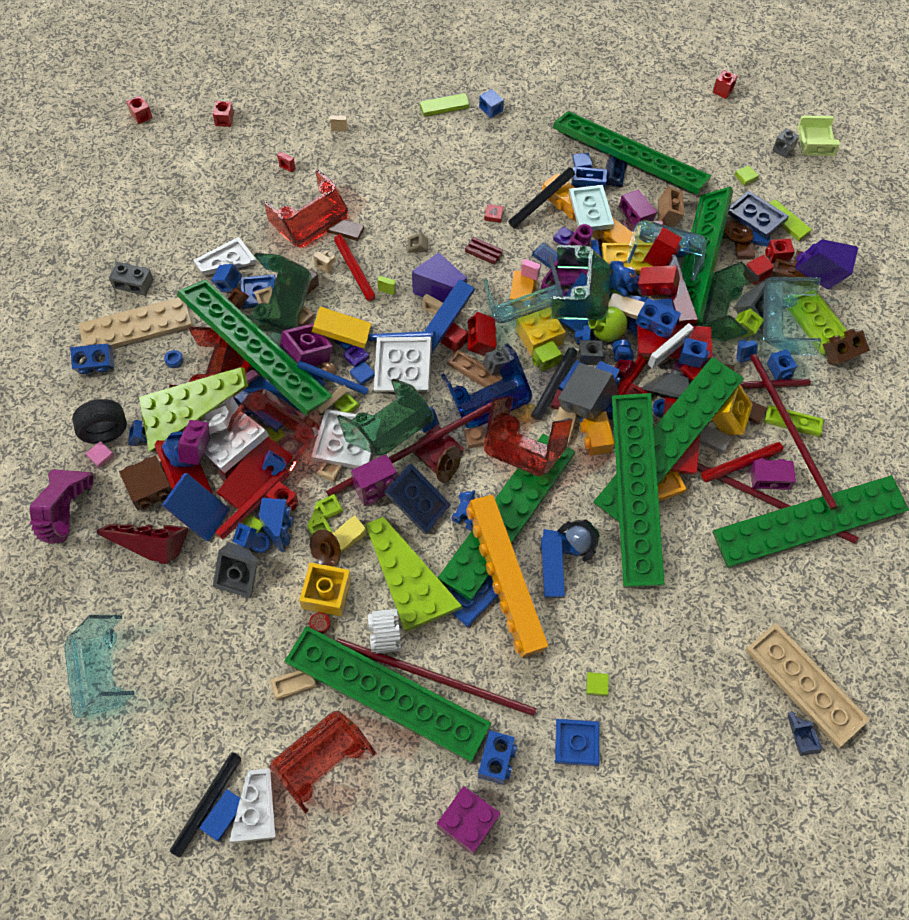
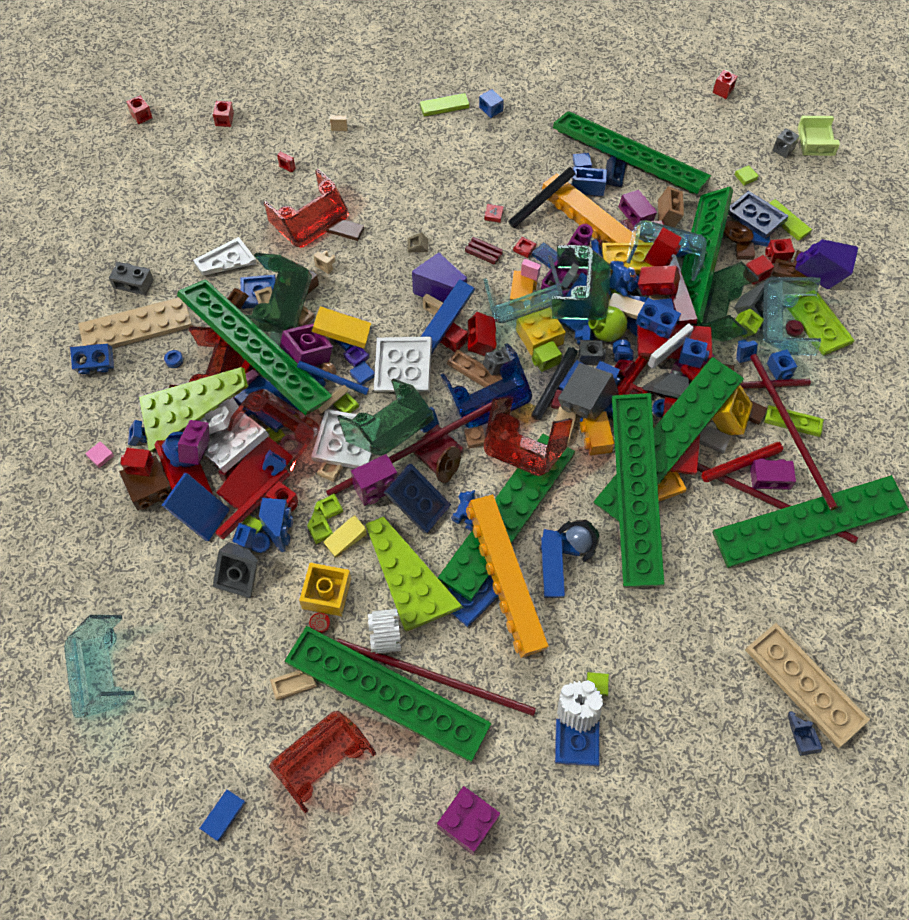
(52, 507): magenta arm -> none
(99, 421): black tyre -> none
(137, 461): none -> red brick
(150, 543): dark red wedge -> none
(205, 805): black axle -> none
(226, 277): blue brick -> none
(255, 810): white wing -> none
(325, 547): reddish brown dish -> none
(354, 267): red axle -> none
(373, 337): blue bar -> none
(386, 285): lime tile -> none
(492, 756): blue brick -> none
(524, 247): none -> red tile
(563, 236): dark purple plate -> none
(571, 276): none -> light grey plate
(580, 705): none -> white brick
(591, 207): light aqua plate -> none
(794, 328): none -> dark red plate
(846, 348): reddish brown brick -> none

